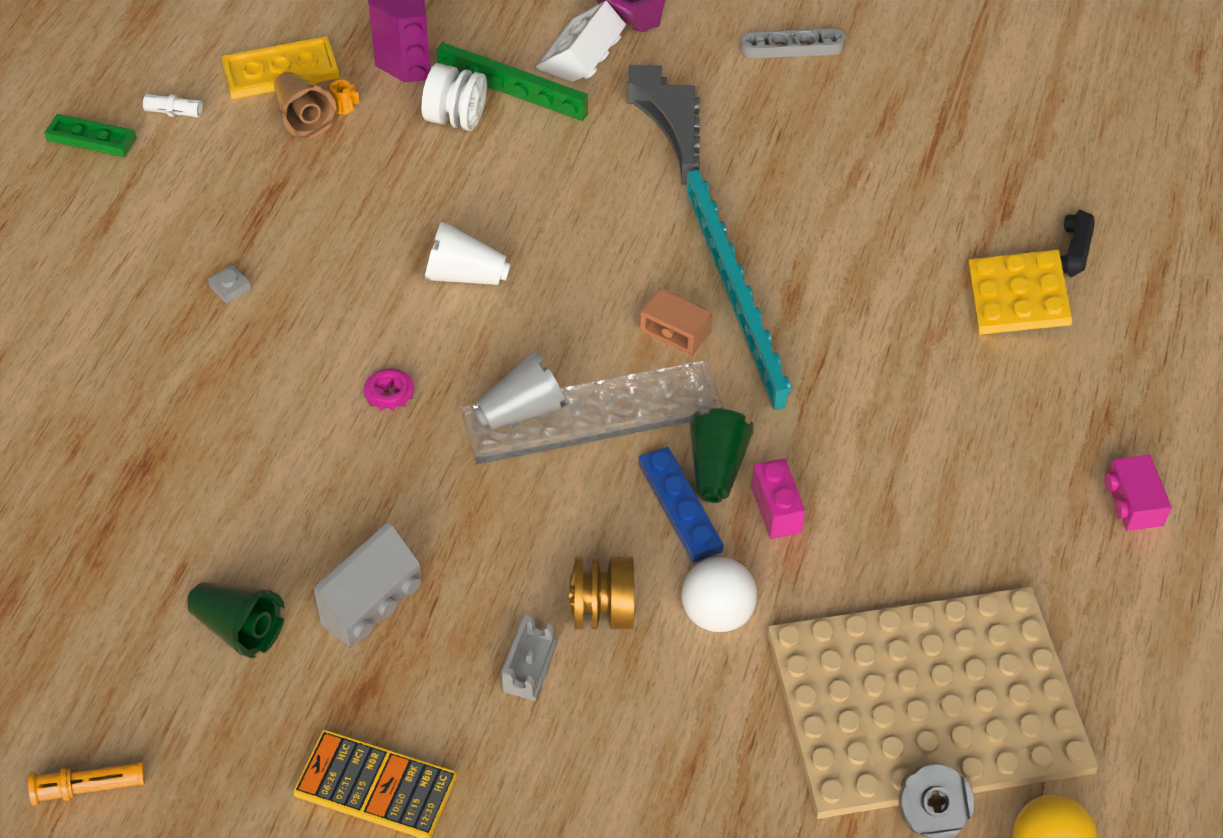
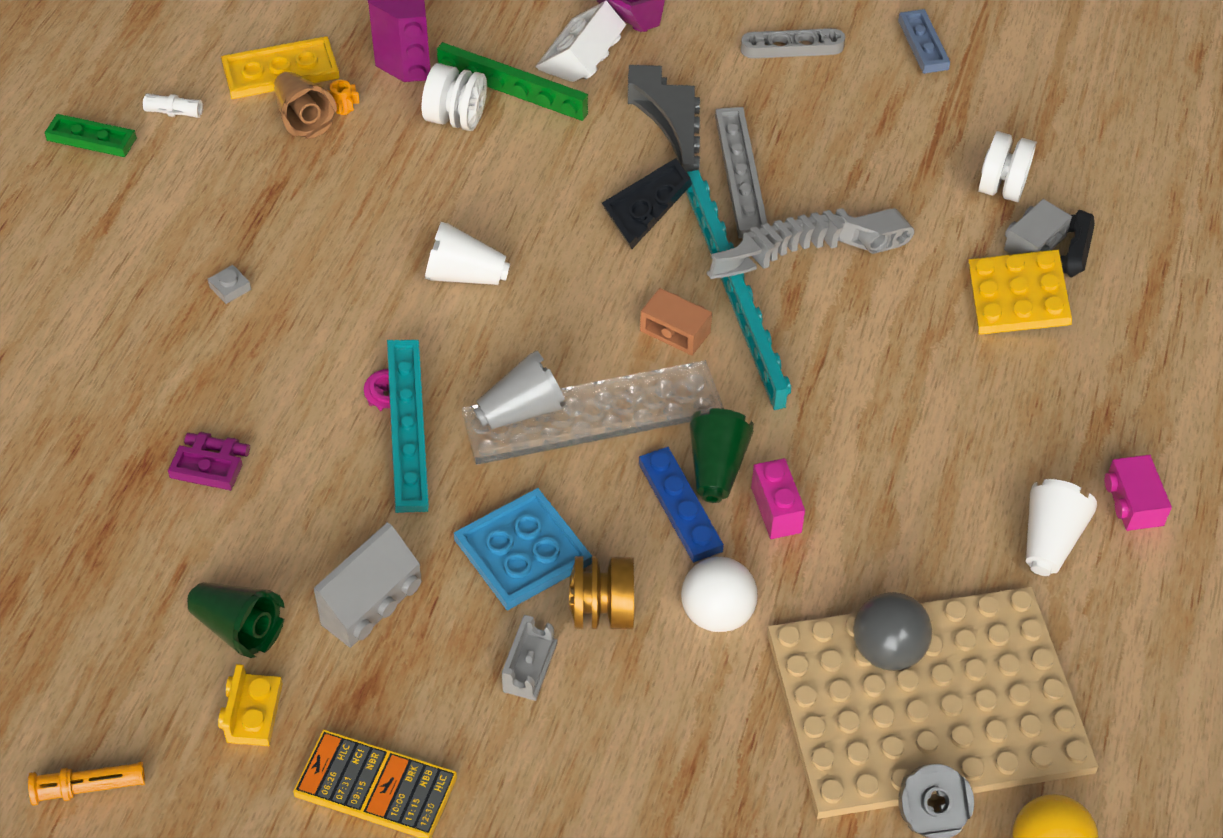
(208, 467): none -> magenta plate
(250, 707): none -> yellow bracket
(407, 426): none -> teal plate
(522, 548): none -> dark azure plate
(646, 201): none -> black wing
(740, 169): none -> light grey plate
(869, 232): none -> light grey piece
(892, 631): none -> dark grey piece
(924, 41): none -> sand blue plate
(1003, 165): none -> white wheel
(1038, 229): none -> light grey brick
(1055, 523): none -> white cone

